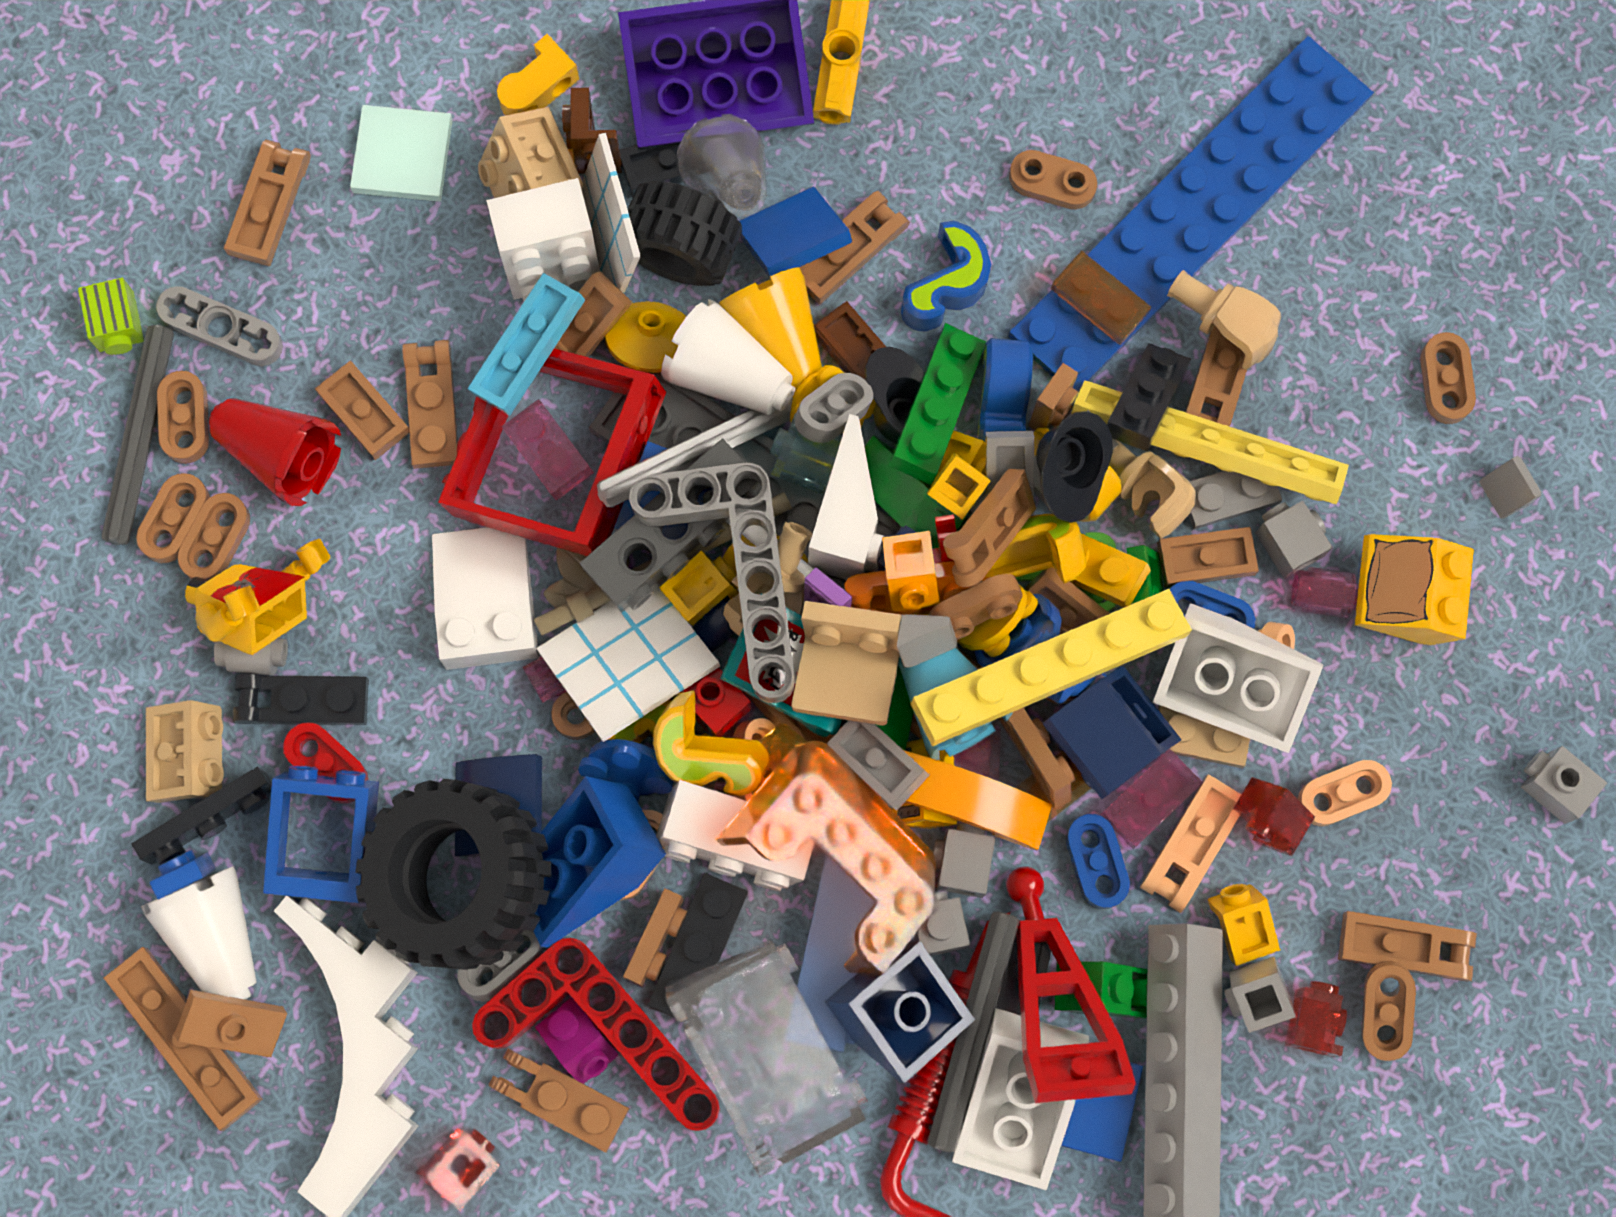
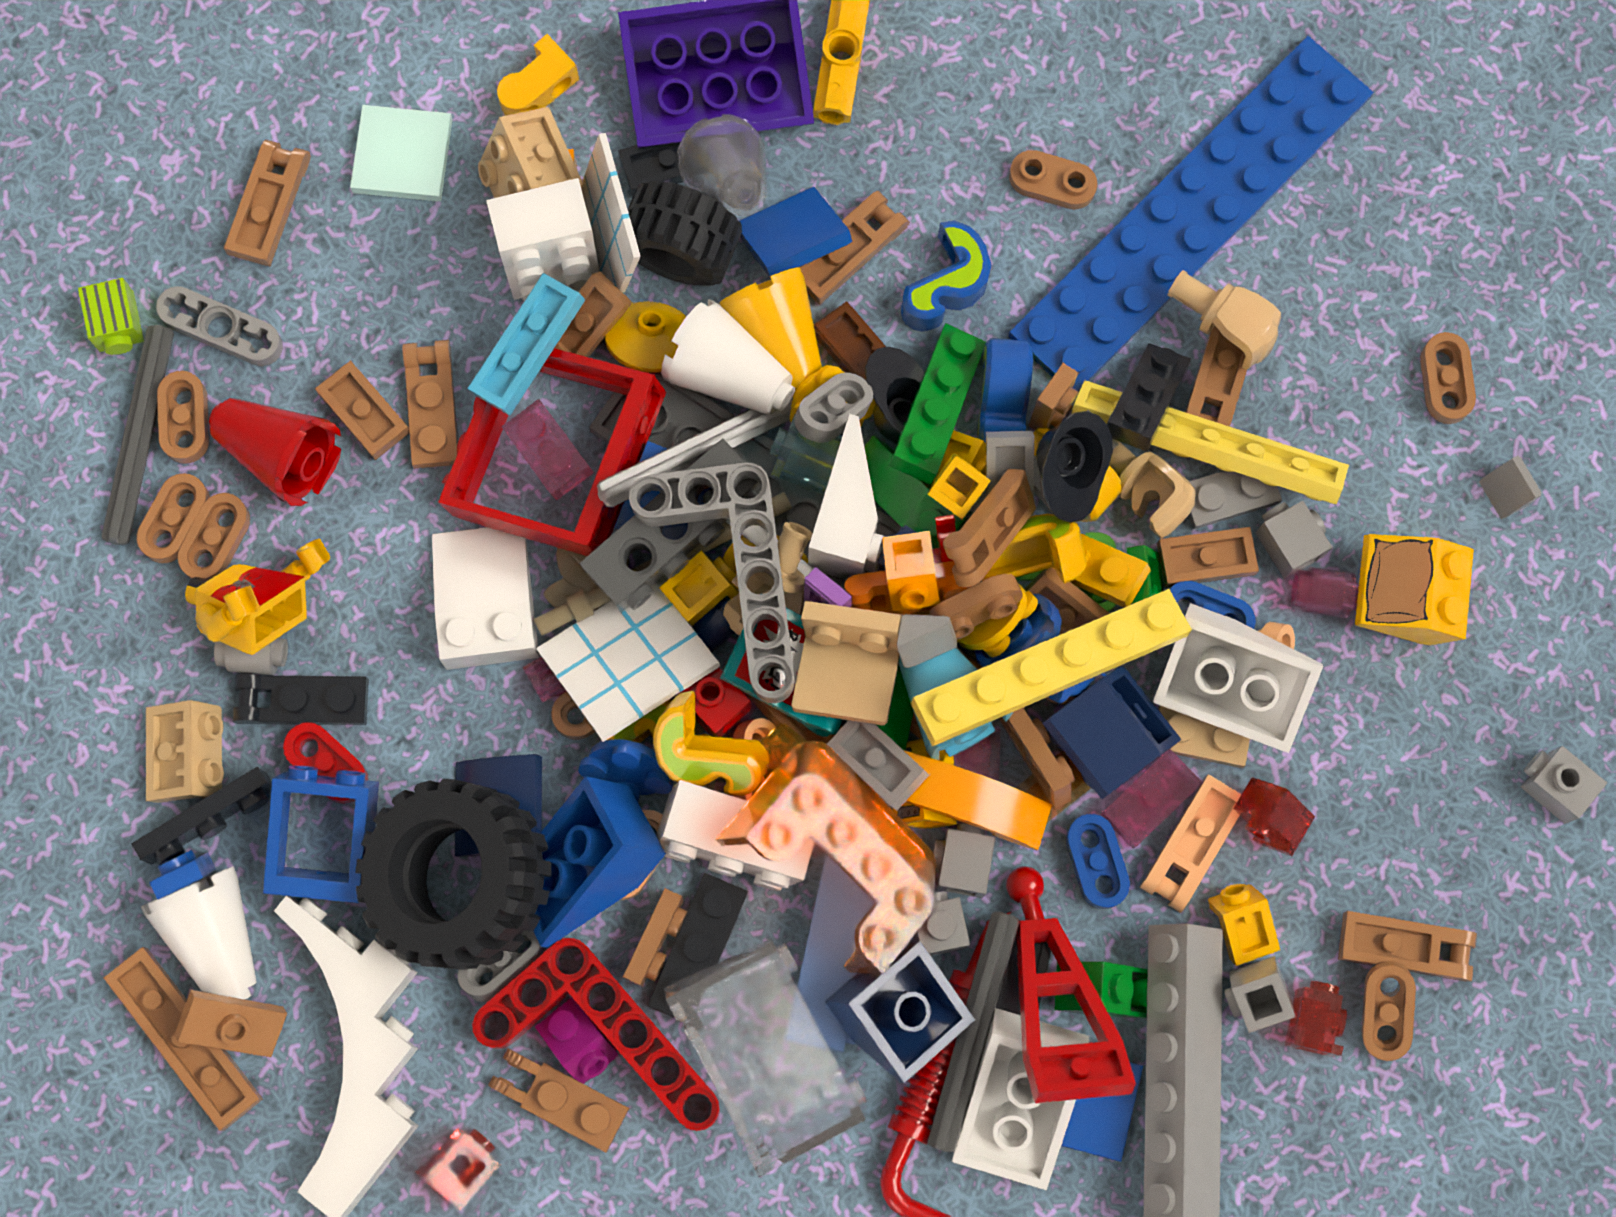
(581, 133): reddish brown bracket -> none
(1100, 297): clear orange plate -> none
(1343, 794): light nougat plate -> none

